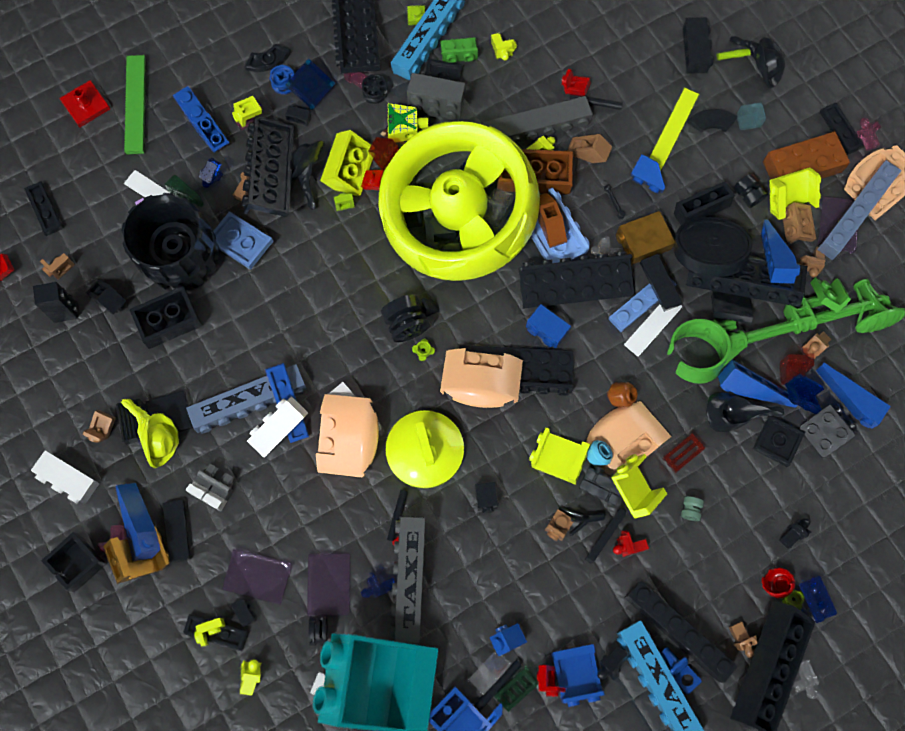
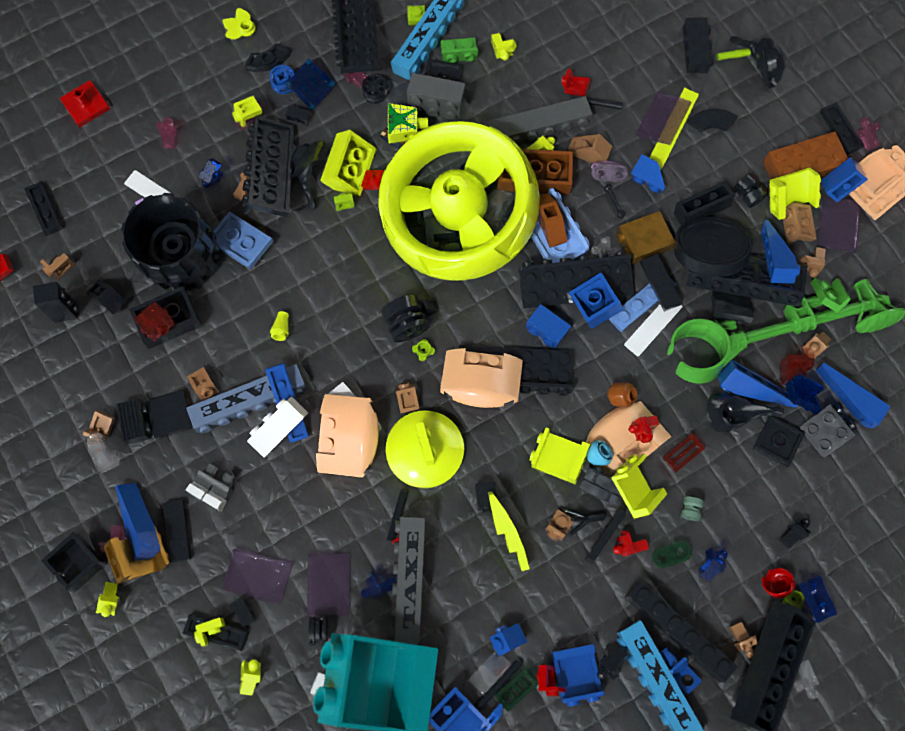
(64, 478): white brick -> none
(100, 454): none -> clear leg
(108, 600): none -> neon yellow piece
(135, 104): bright green tile -> none
(154, 321): none -> clear red head
(156, 434): neon yellow hat -> none
(167, 131): none -> clear pink piece
(181, 189): clear green slope -> none
(200, 119): blue slope -> none
(202, 384): none -> medium nougat bracket
(237, 26): none -> neon yellow plate
(280, 328): none -> neon yellow cone
(383, 151): clear red brick -> none
(406, 397): none -> medium nougat bracket
(504, 525): none -> neon yellow slope
(596, 300): none -> blue slope
(610, 170): none -> clear purple plate
(642, 428): none -> red piece
(663, 118): none -> clear purple piece
(670, 555): none -> clear green plate
(714, 564): none -> clear blue piece
(751, 116): clear light blue panel -> none
(843, 179): none -> blue brick
(859, 210): sand blue brick -> none

